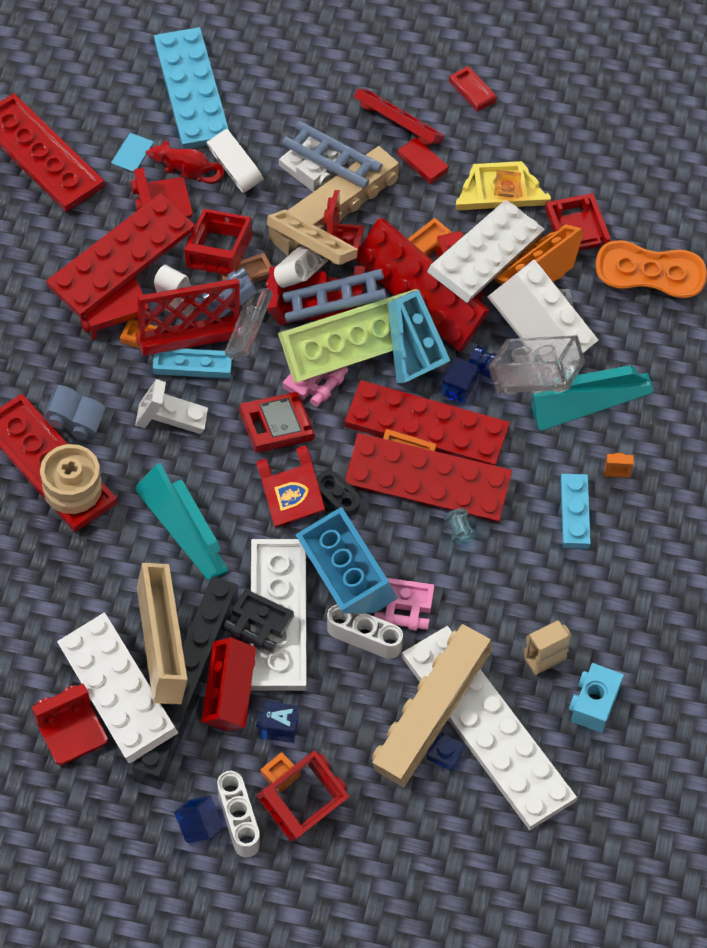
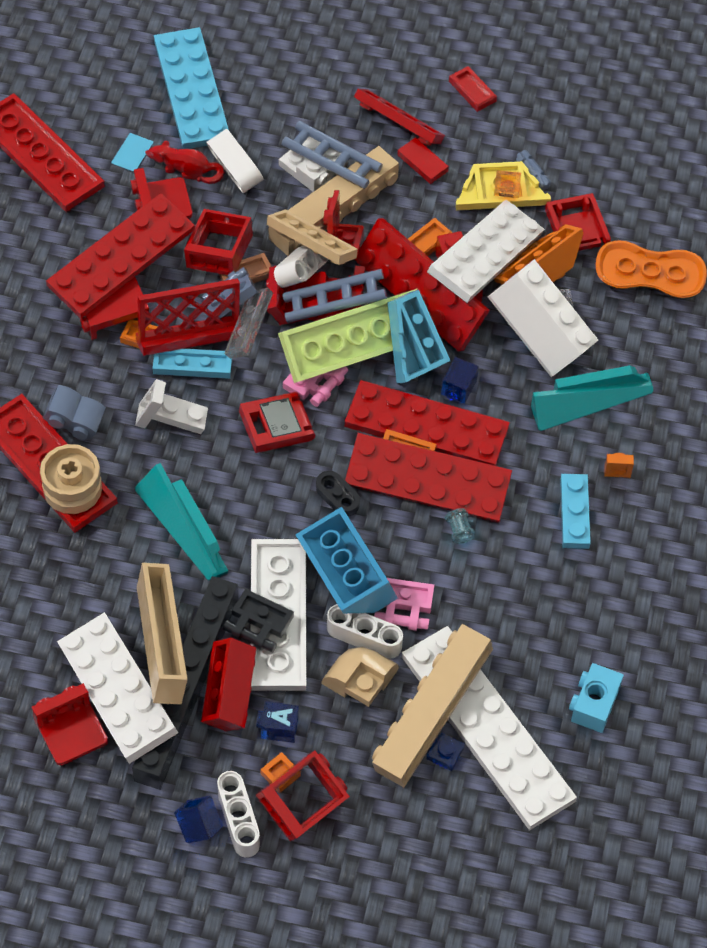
(171, 279): white beam -> none
(293, 492): red flag -> none
(360, 674): none -> tan brick
(482, 359): clear blue wheel -> none
(534, 169): none -> sand blue axle
(537, 364): clear brick -> none
(547, 647): tan brick -> none

